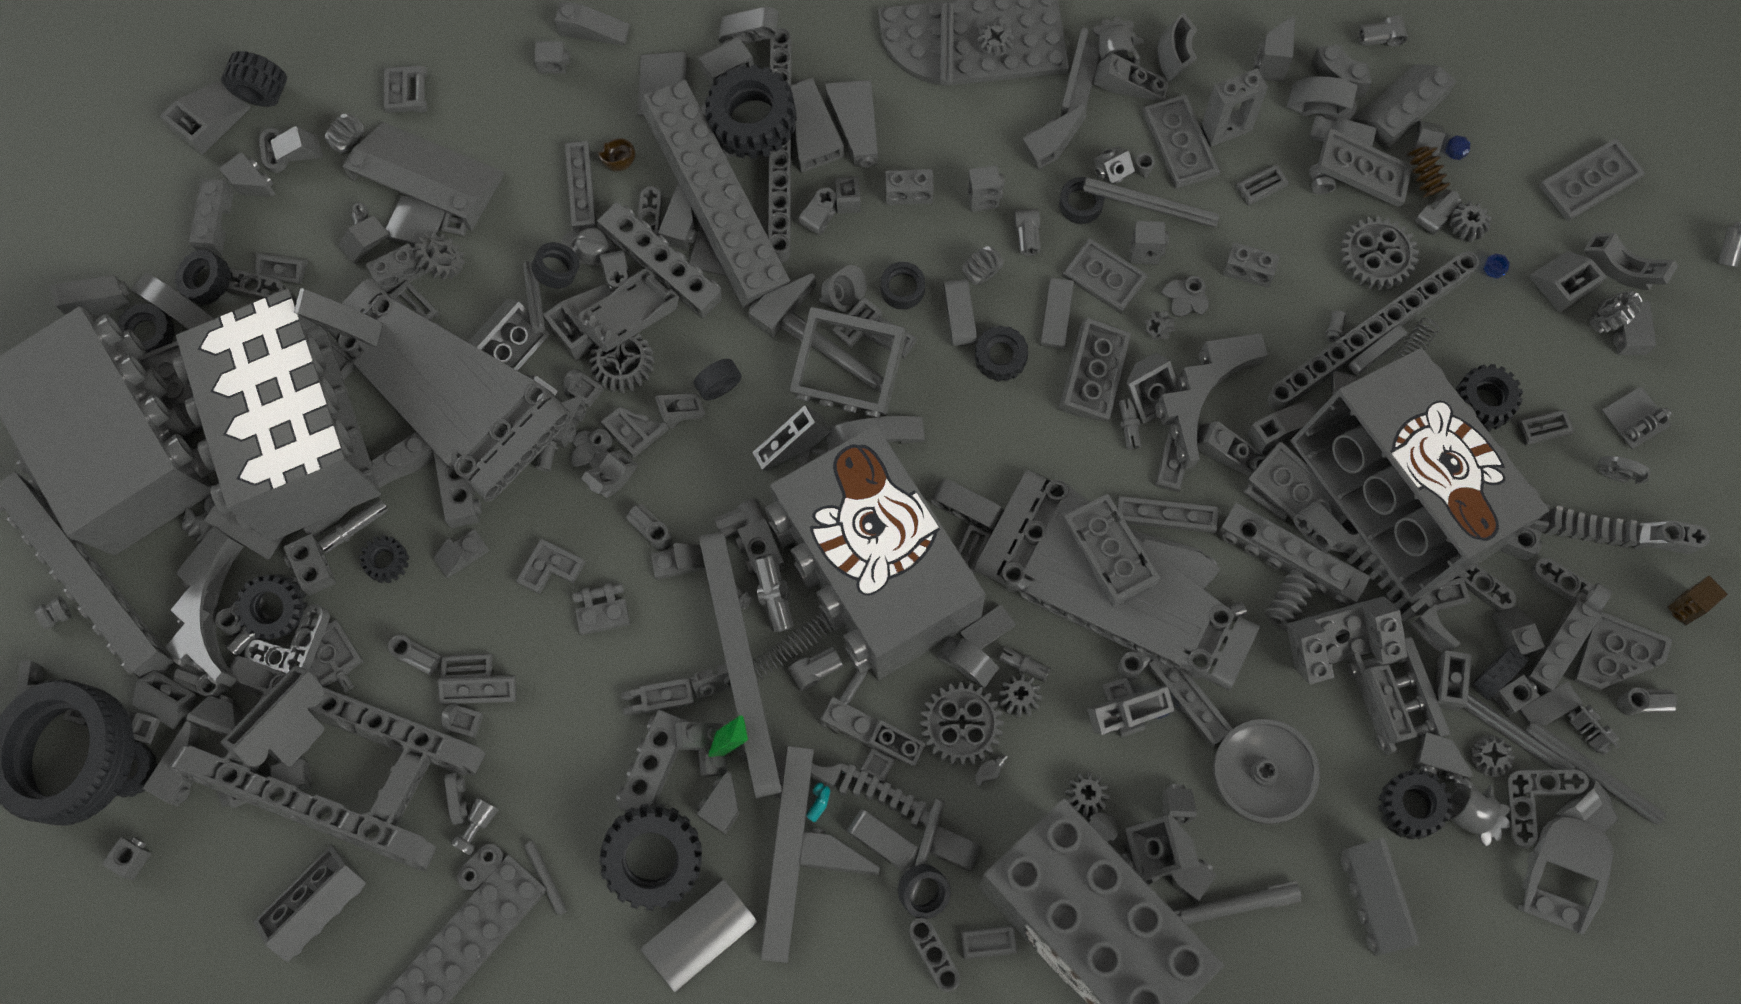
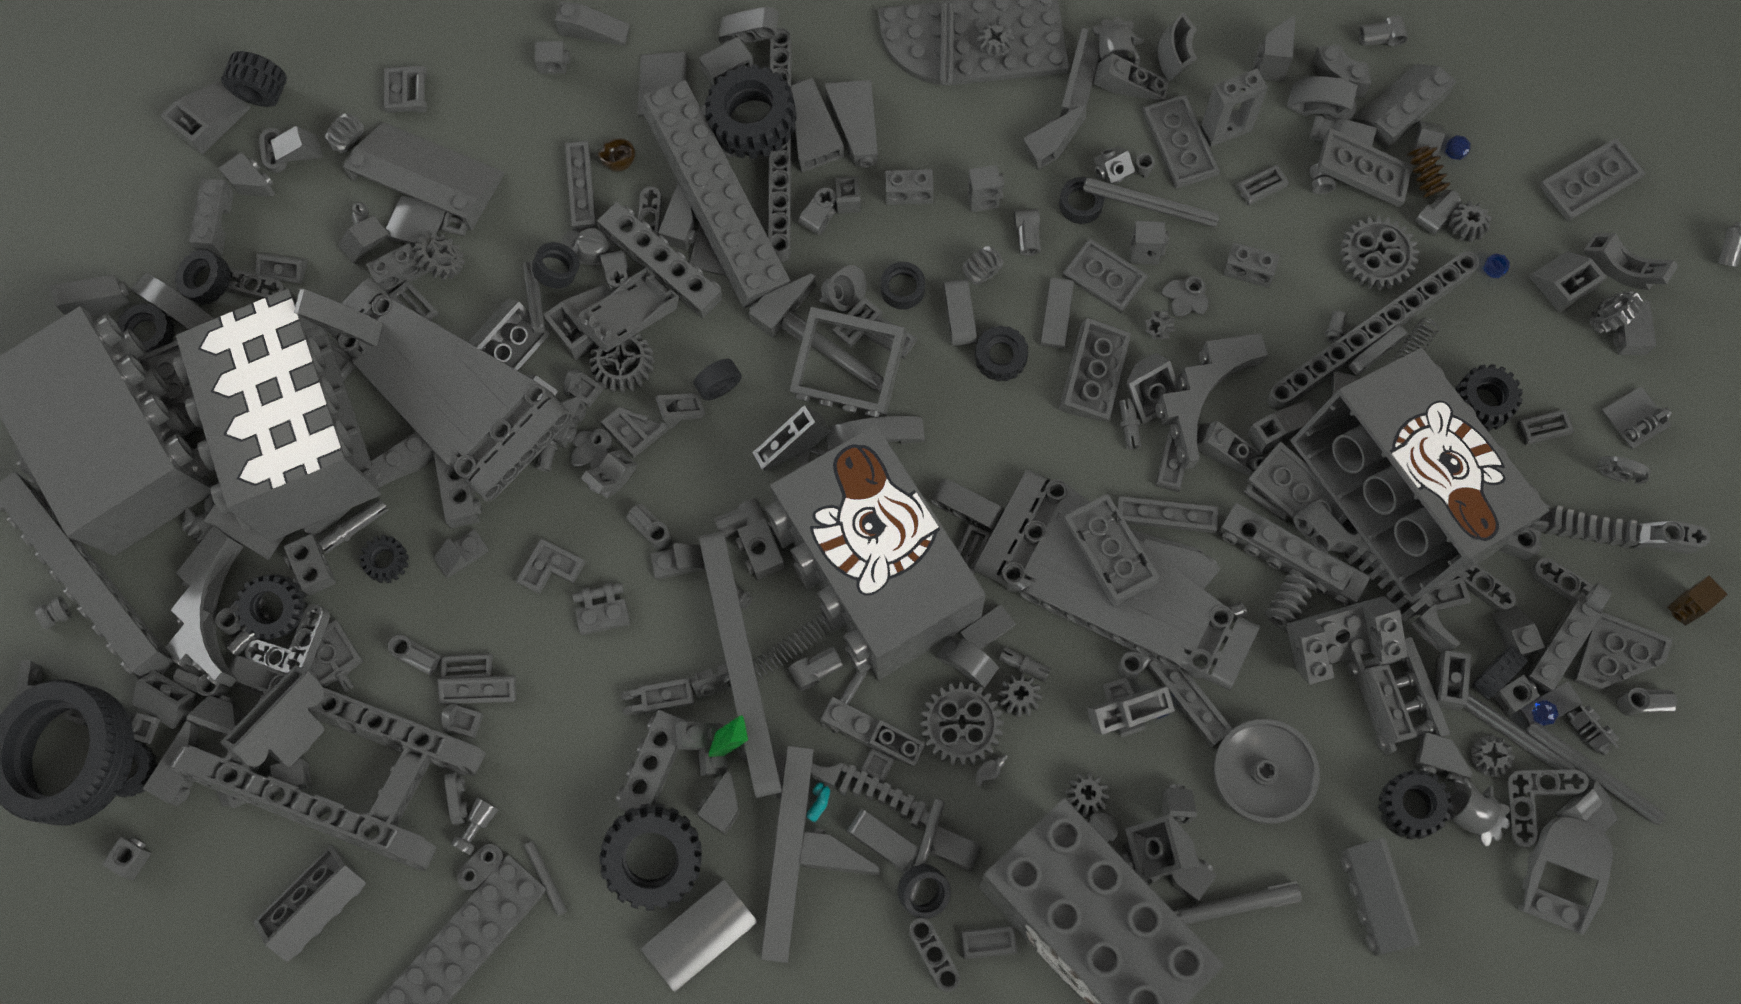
(773, 592): dark grey piece -> none
(1545, 712): none -> clear blue tile

